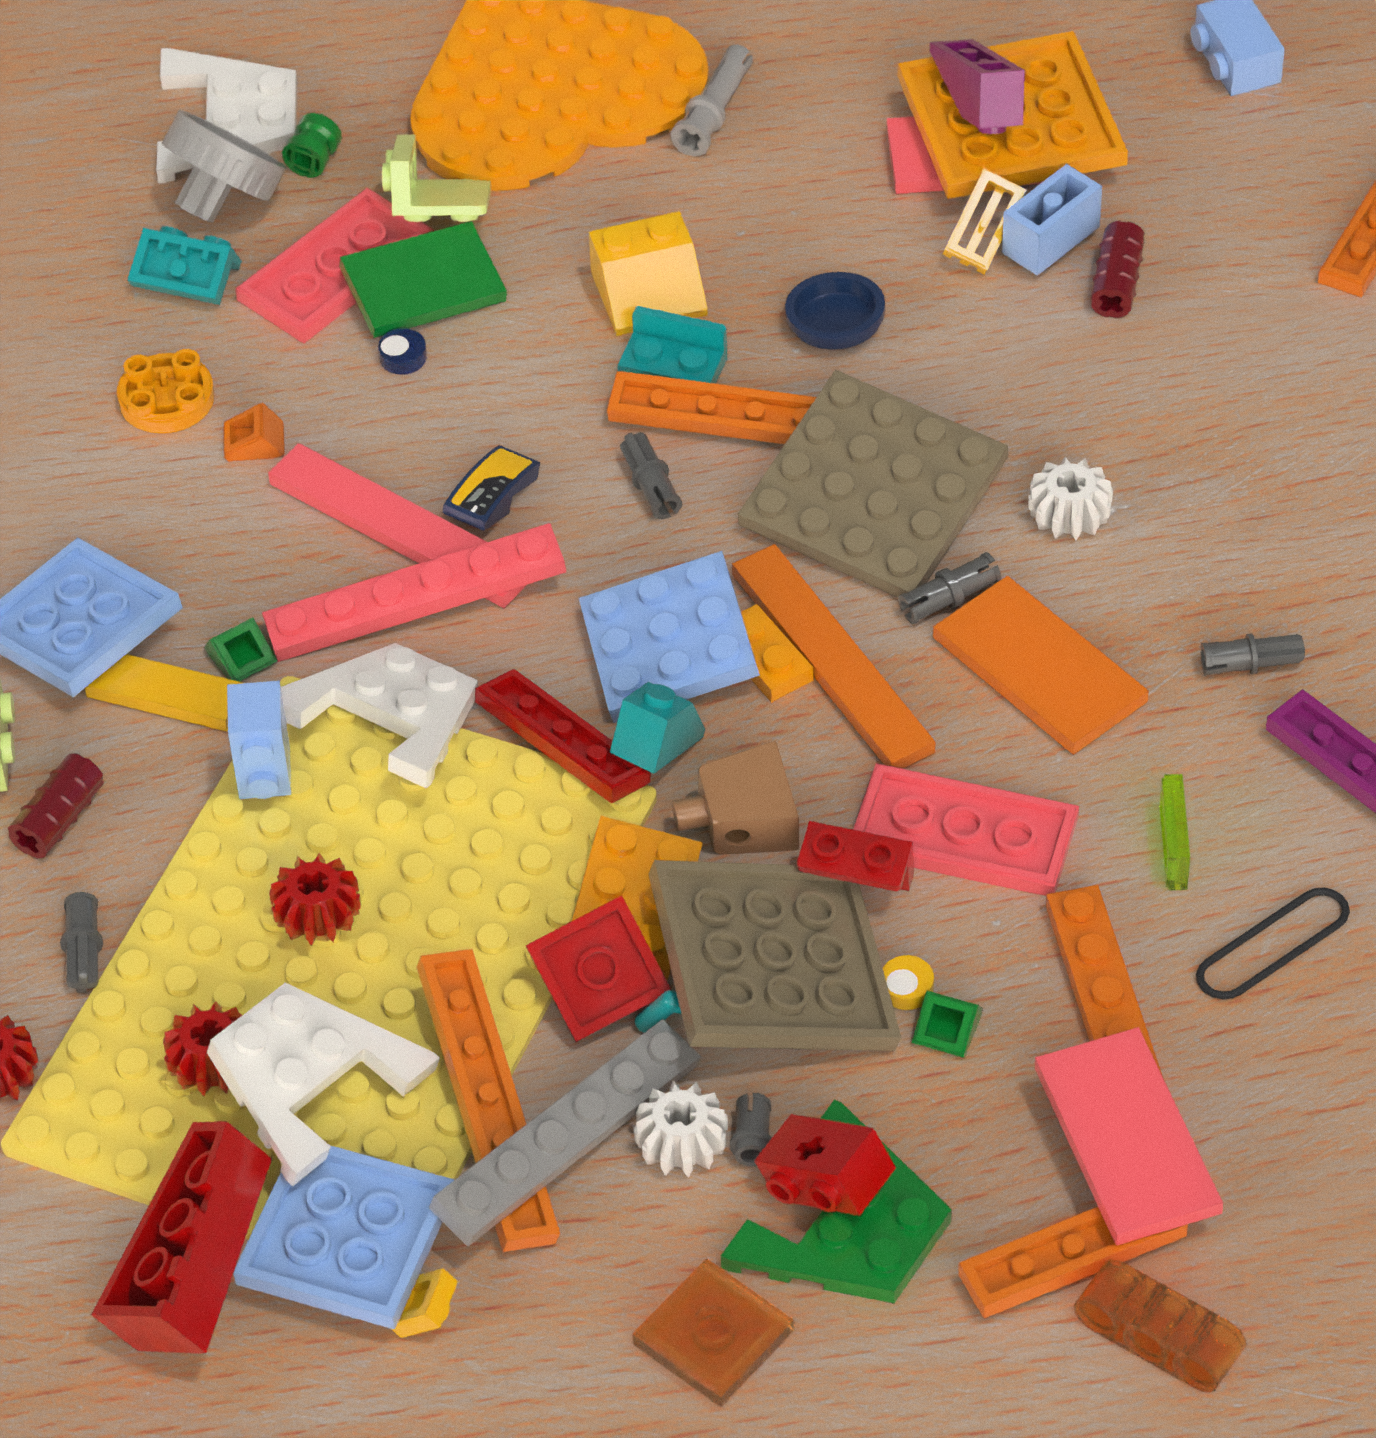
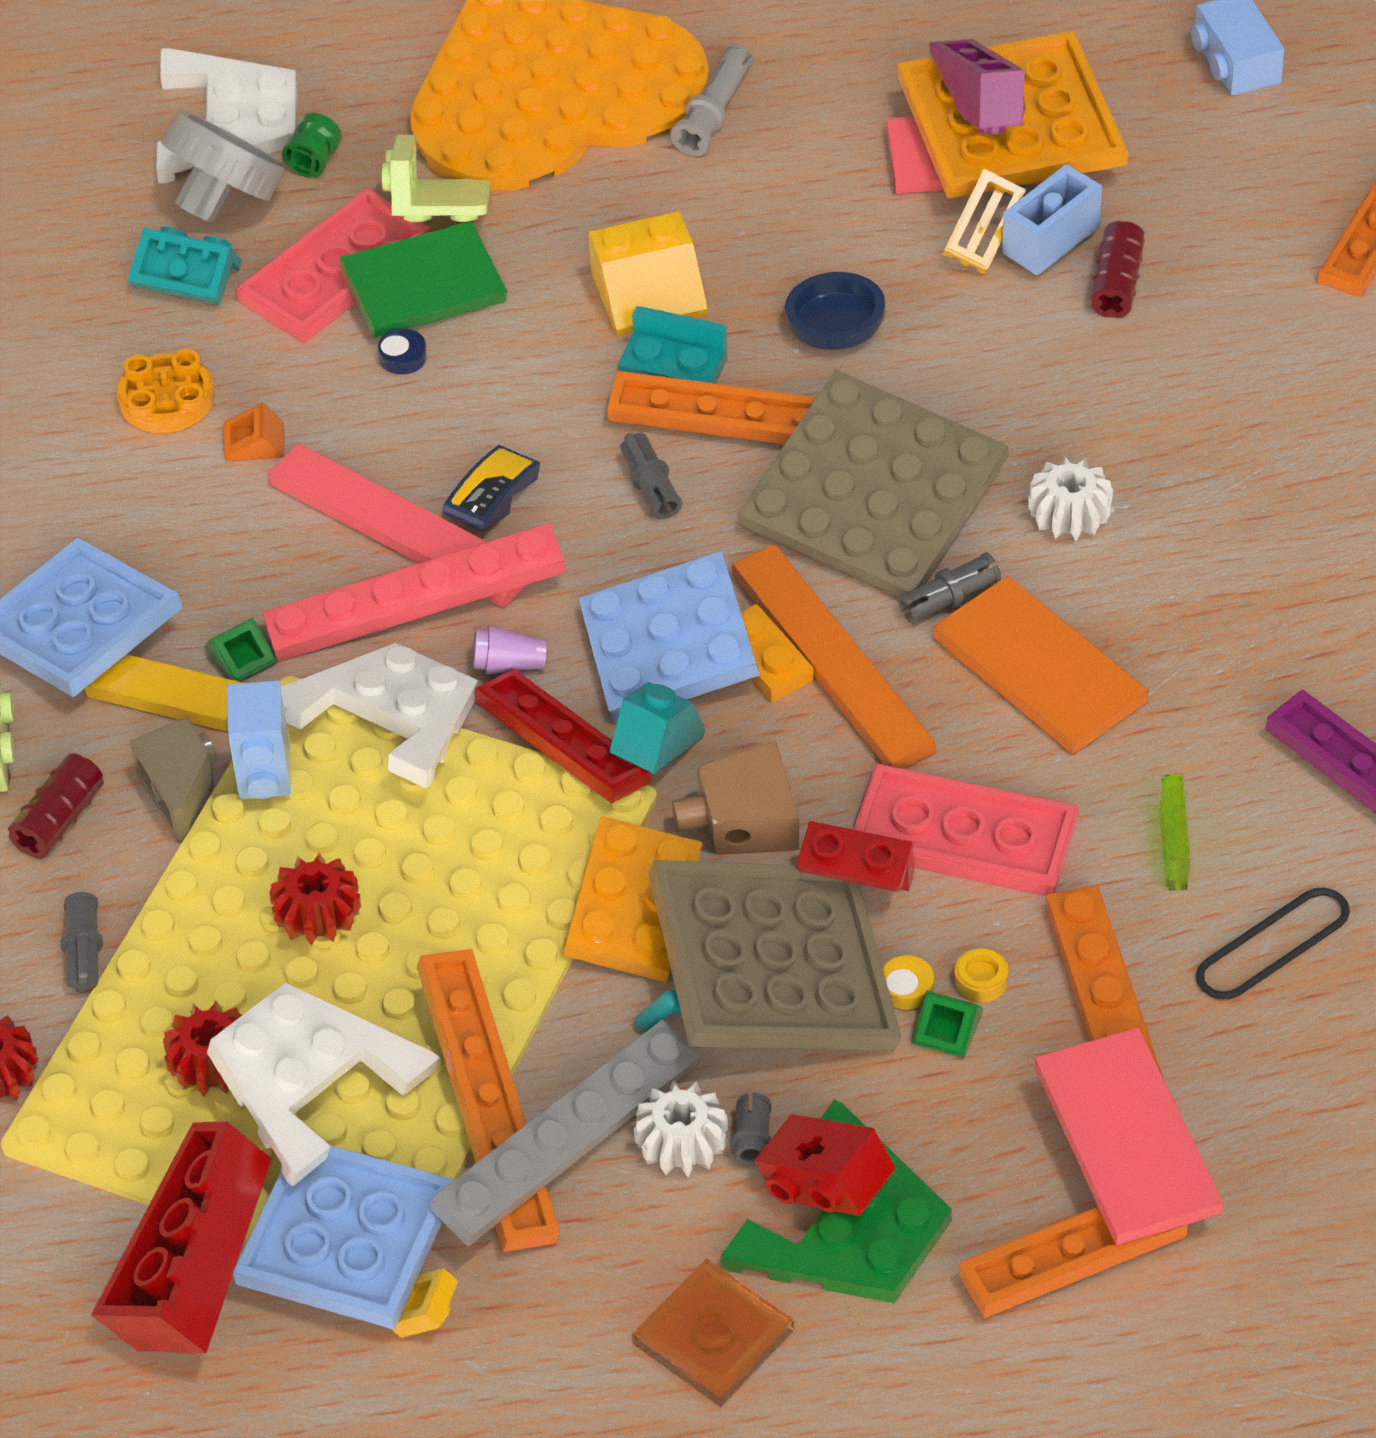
(176, 772): none -> dark tan slope
(504, 650): none -> lavender cone
(598, 968): red plate -> none
(981, 975): none -> yellow tile
(1160, 1325): clear orange beam -> none
(1251, 653): dark grey axle -> none

